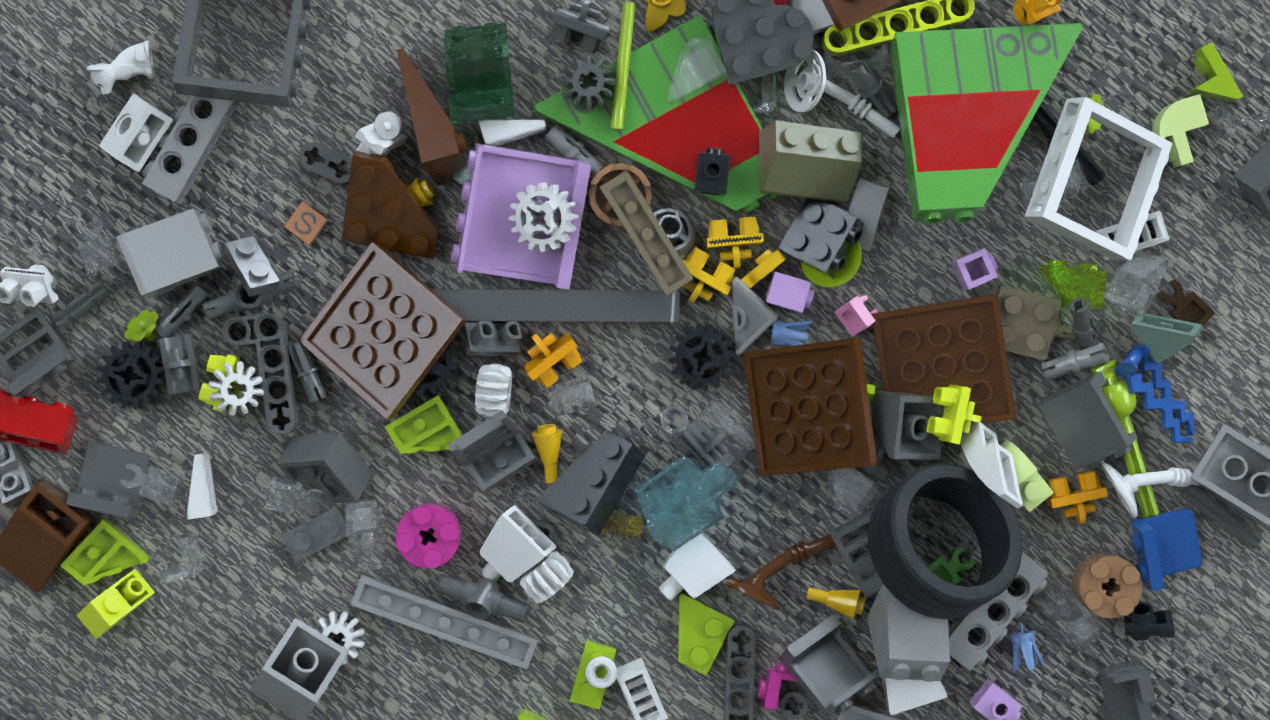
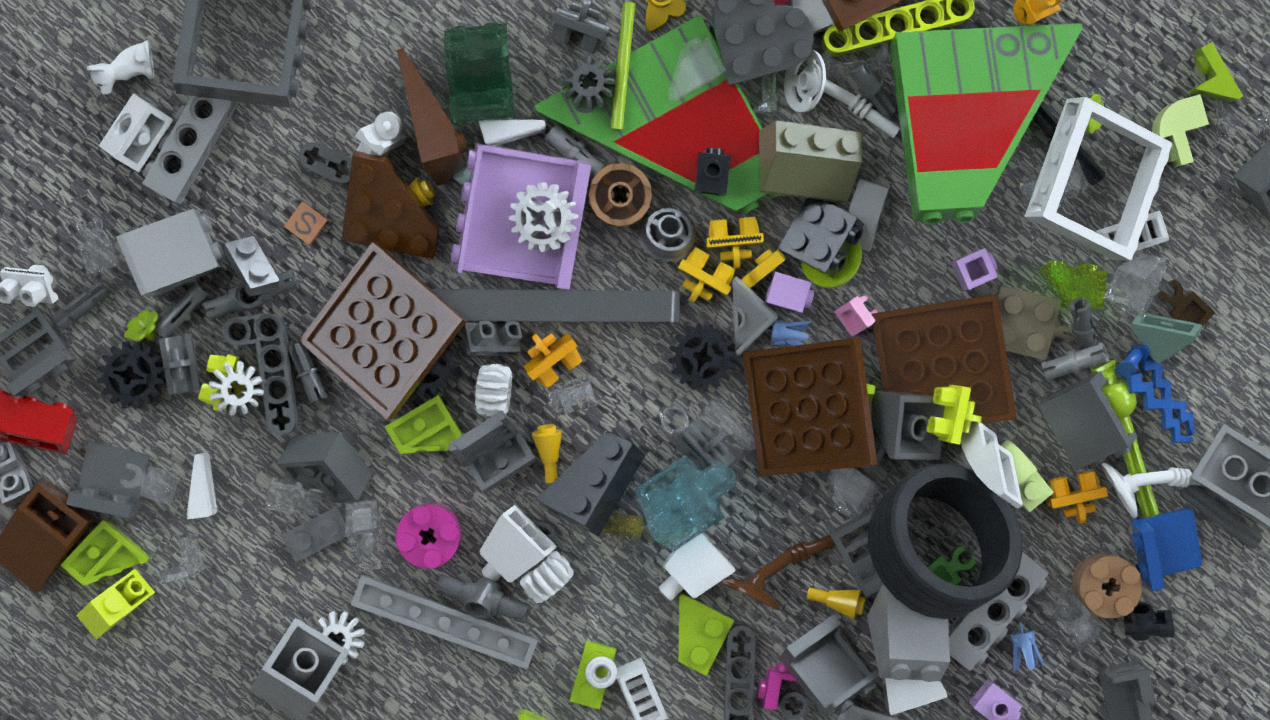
(646, 232): dark tan plate -> none

